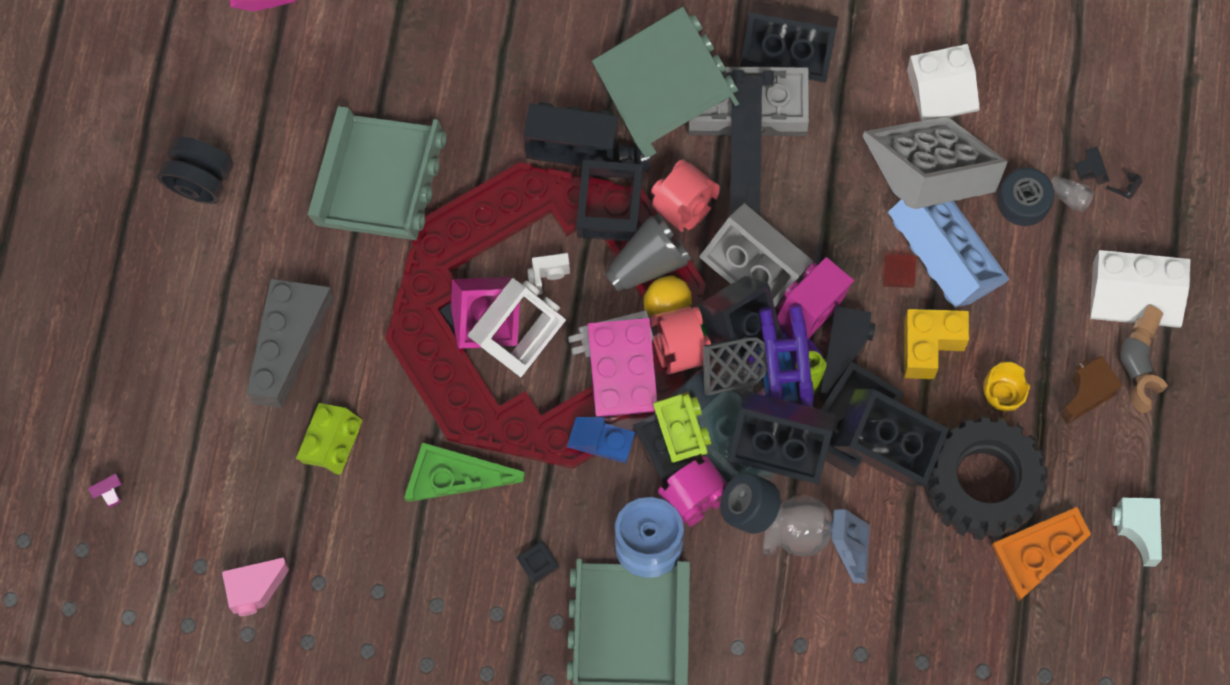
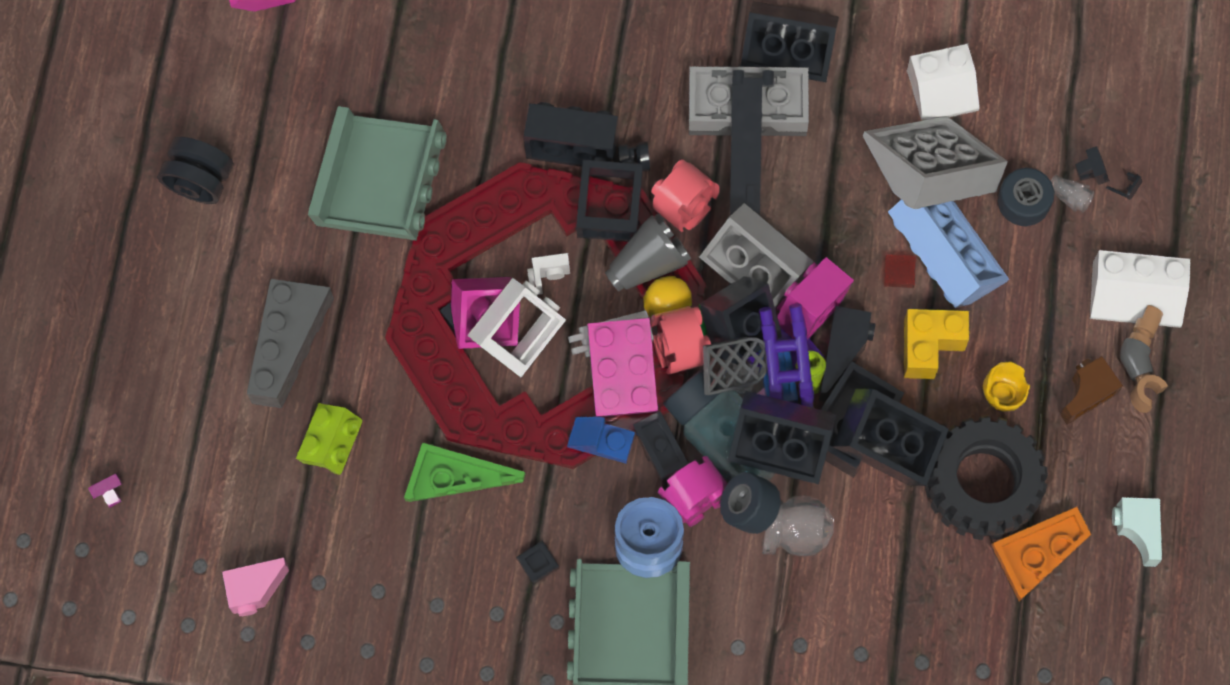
(664, 78): sand green panel -> none
(681, 426): lime bracket -> none
(852, 542): sand blue wing -> none

